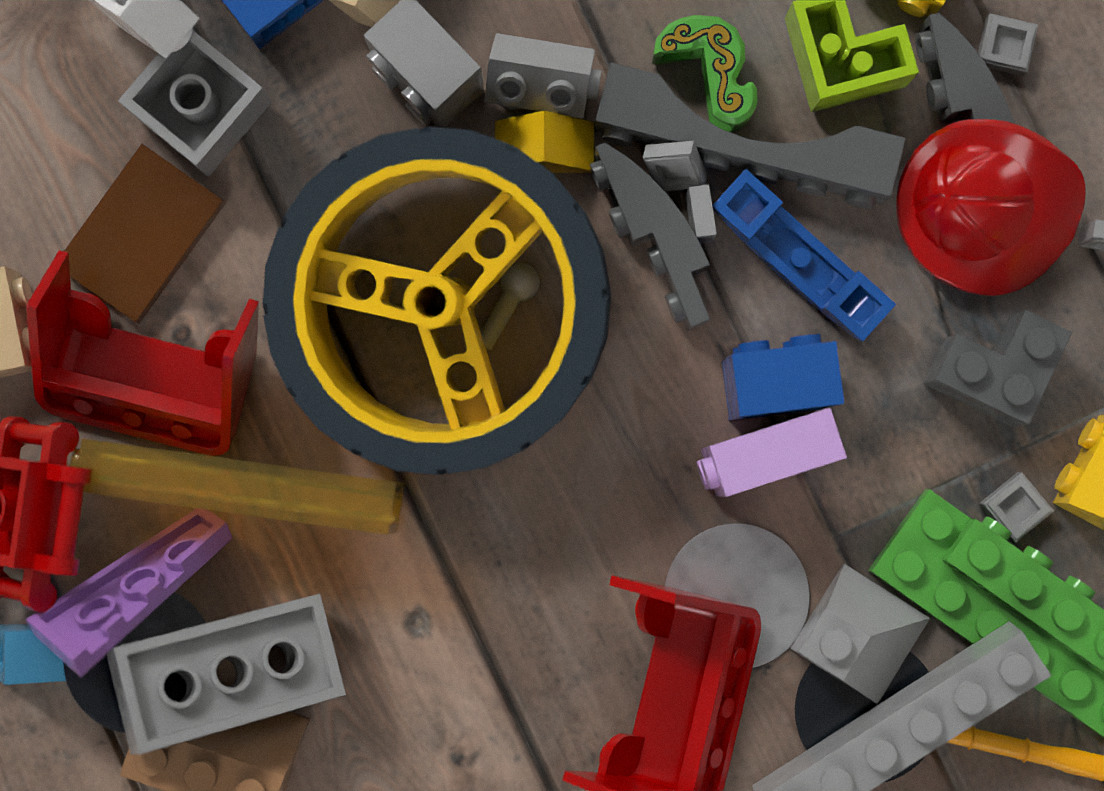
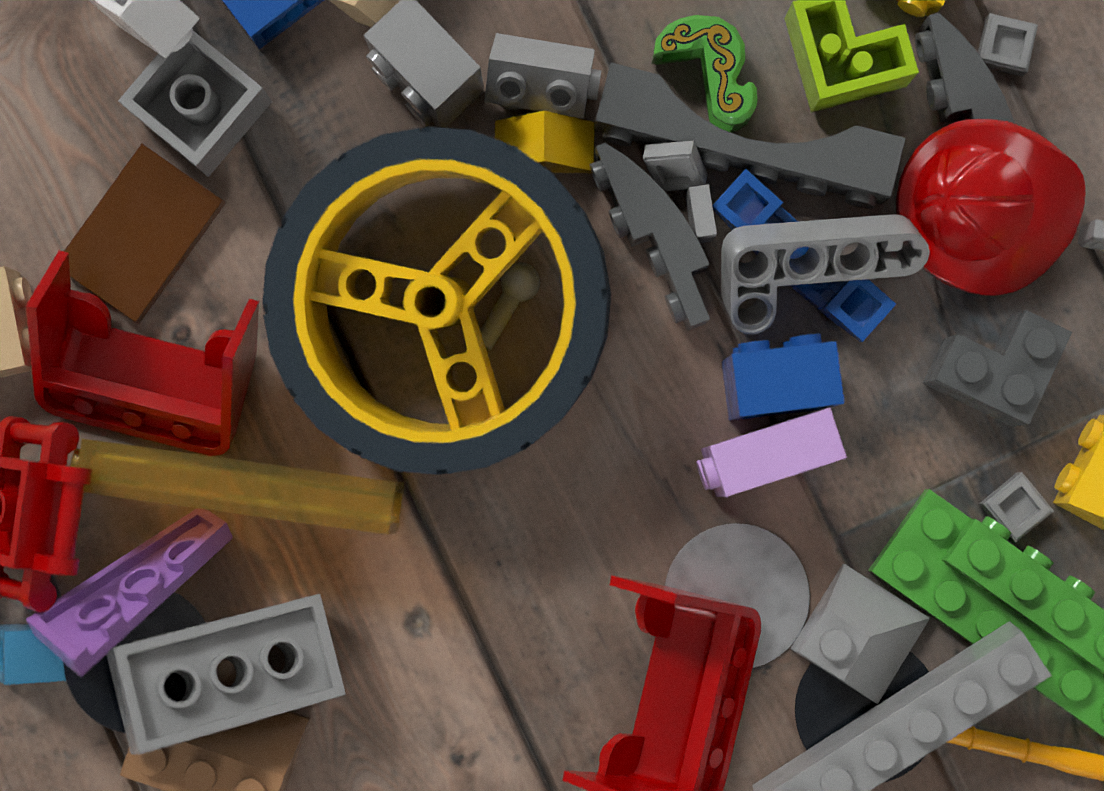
(885, 249): none -> light grey beam

